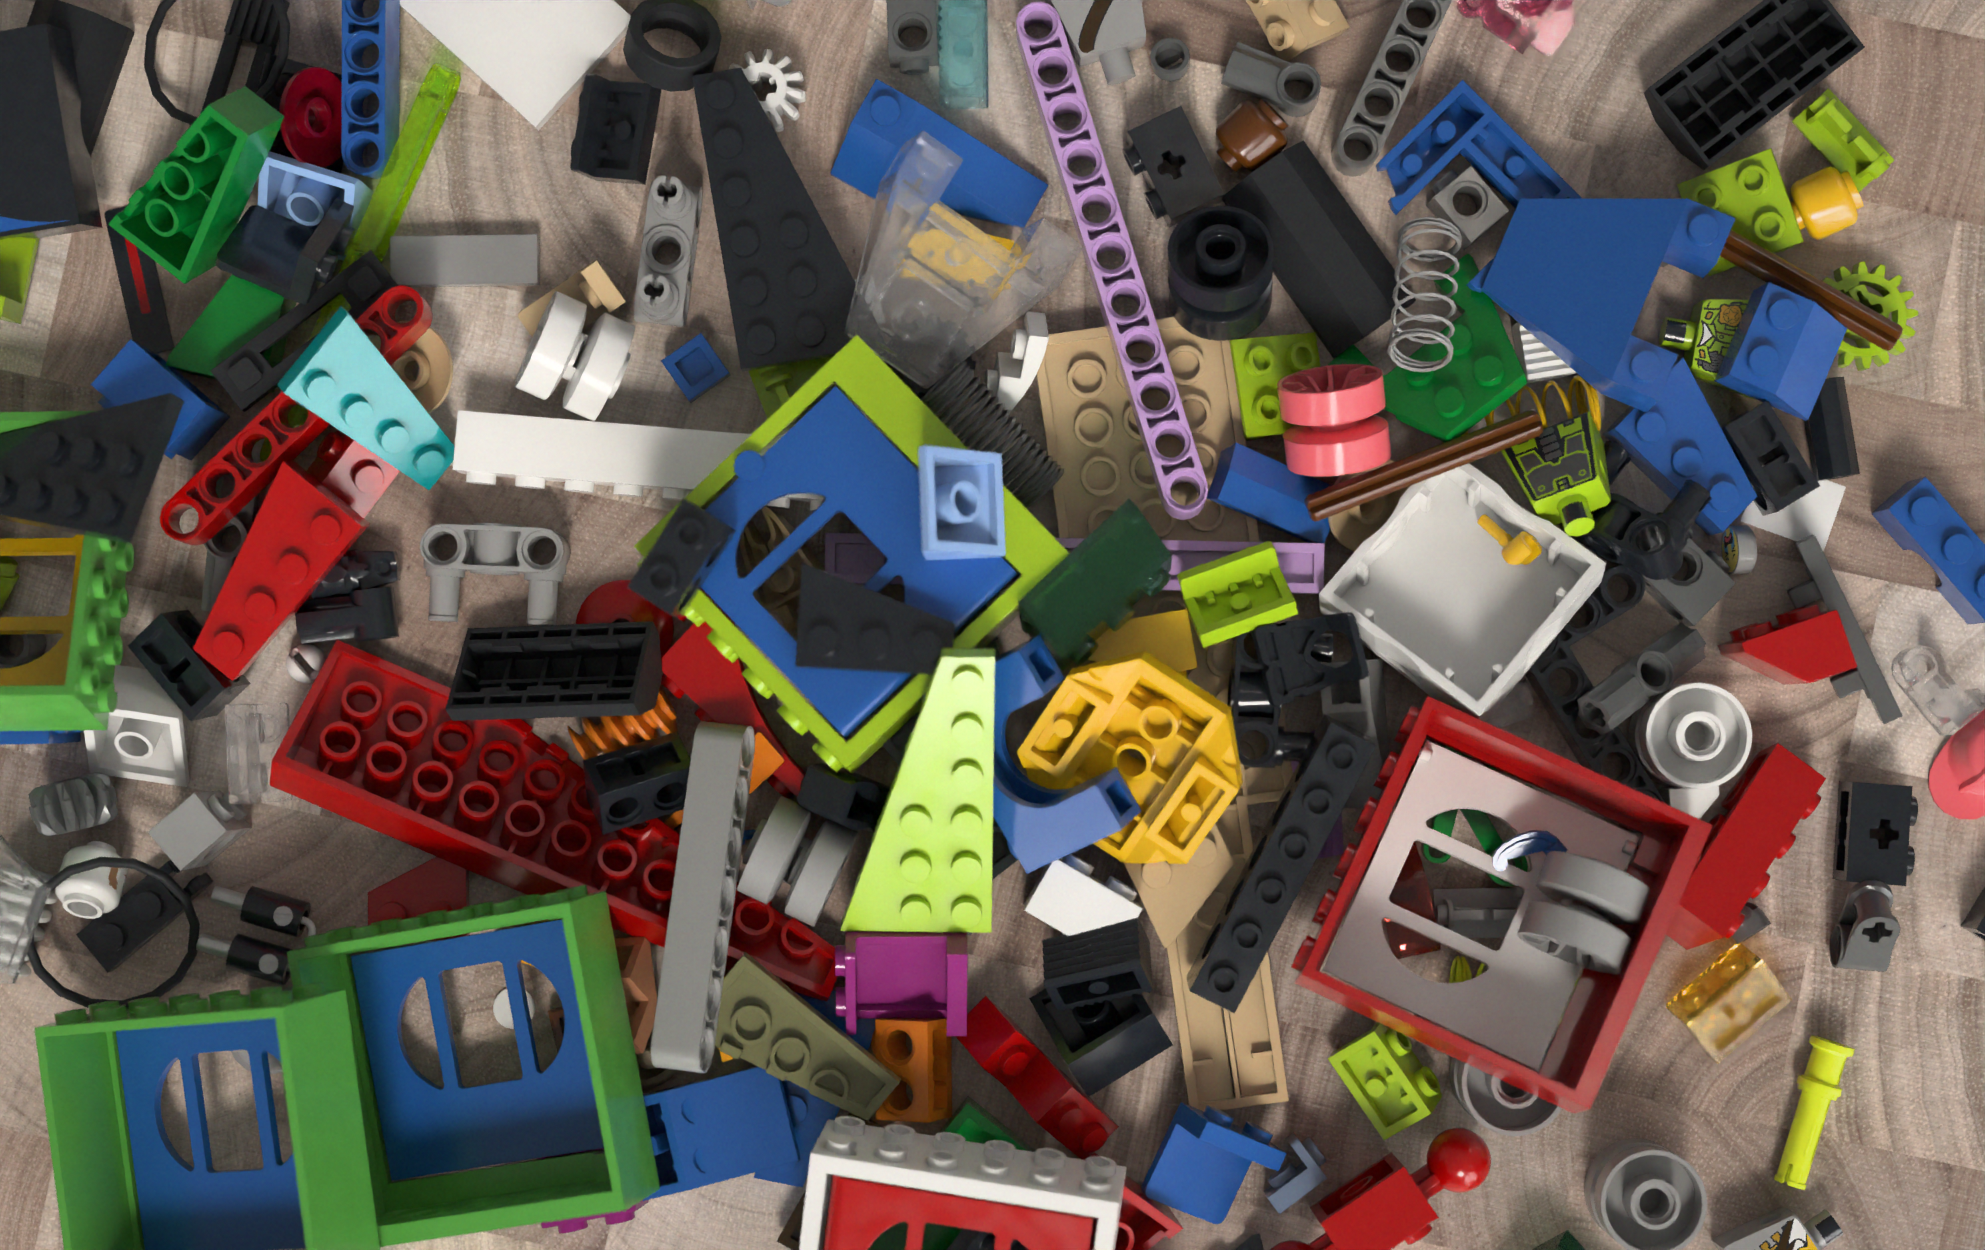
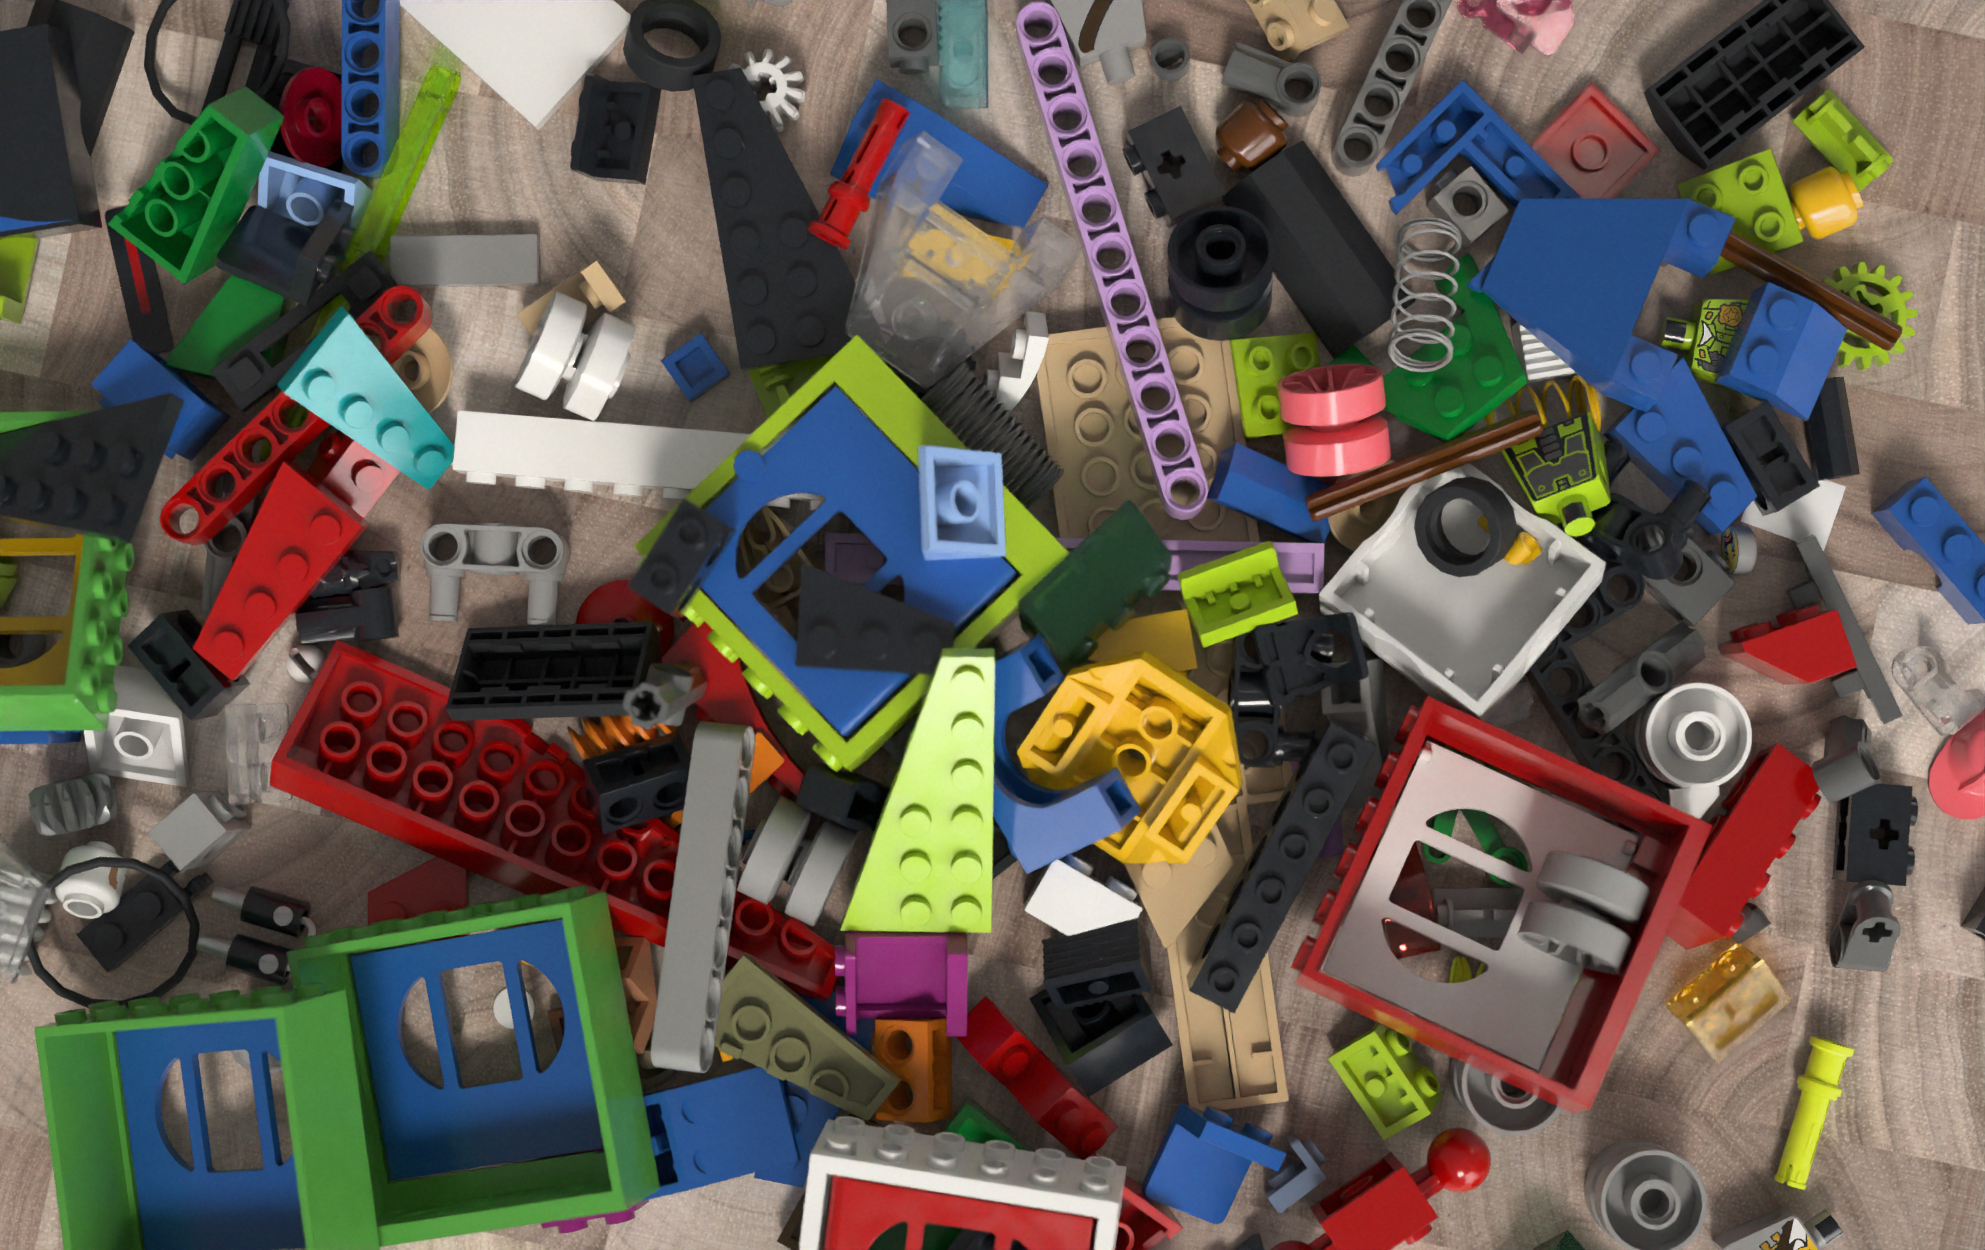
(665, 694): none -> dark grey piece
(670, 218): light grey piece -> none
(850, 194): none -> red pin
(1434, 542): none -> black tyre
(1525, 844): piece -> none
(1594, 146): none -> tile
(1846, 760): none -> dark grey piece

